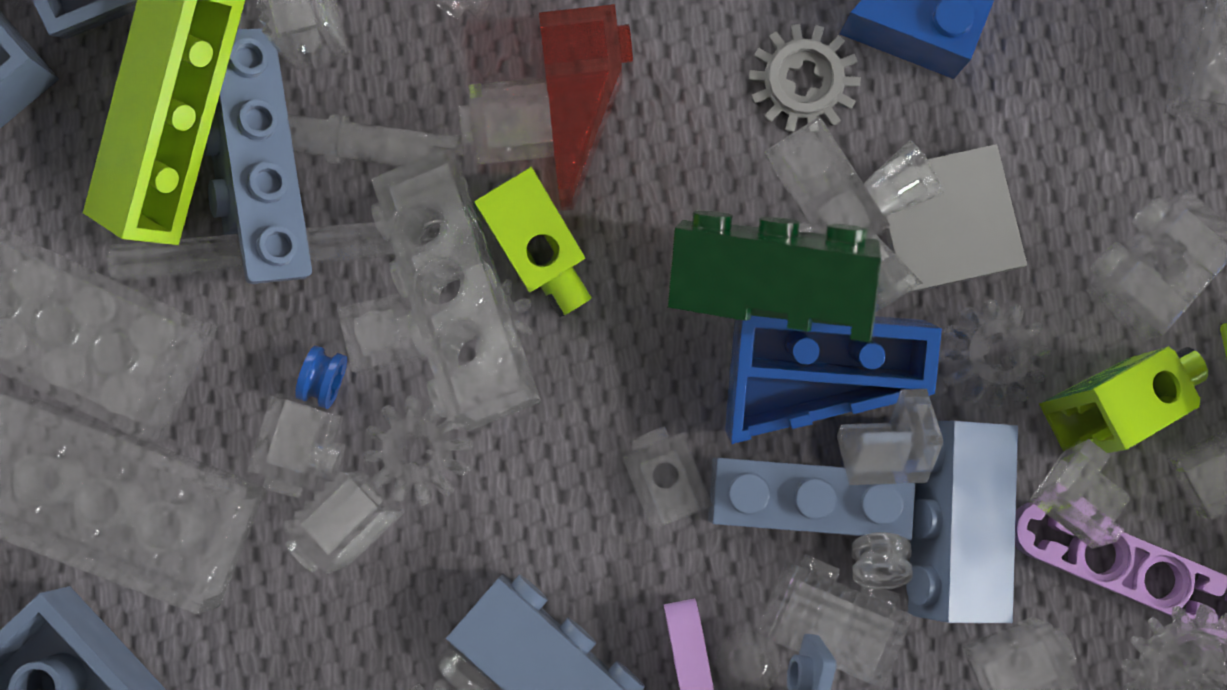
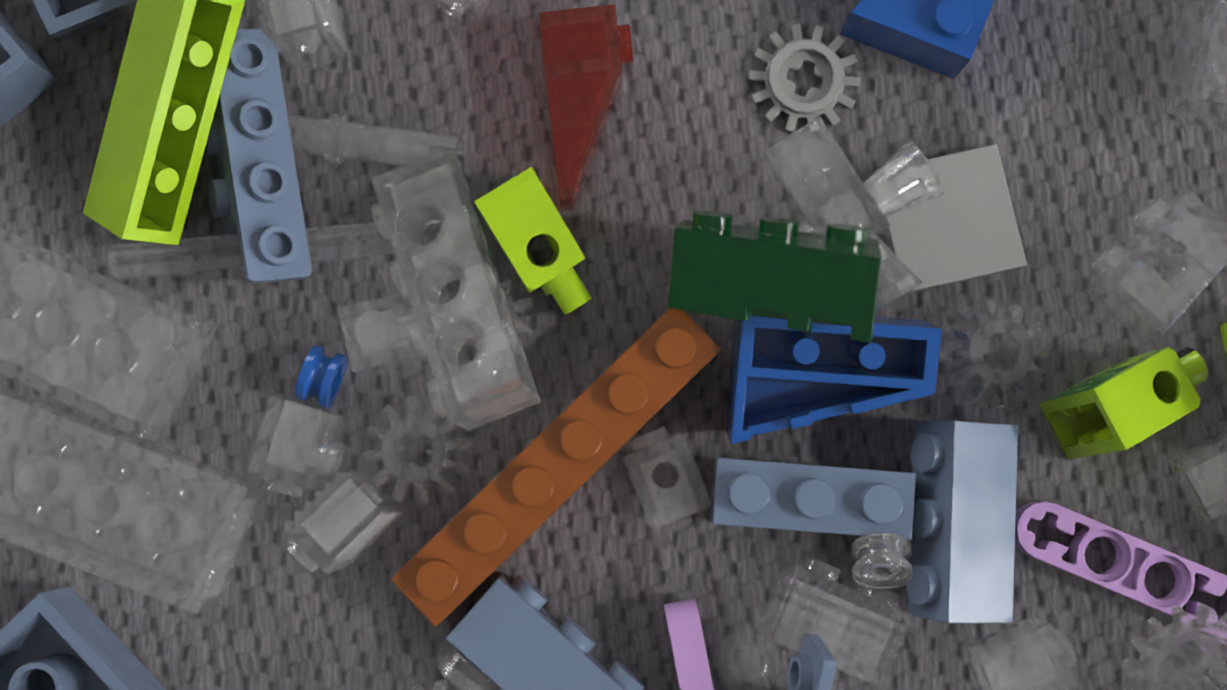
(508, 120): clear brick -> none
(555, 465): none -> dark orange brick
(893, 450): clear panel -> none
(1082, 496): clear panel -> none

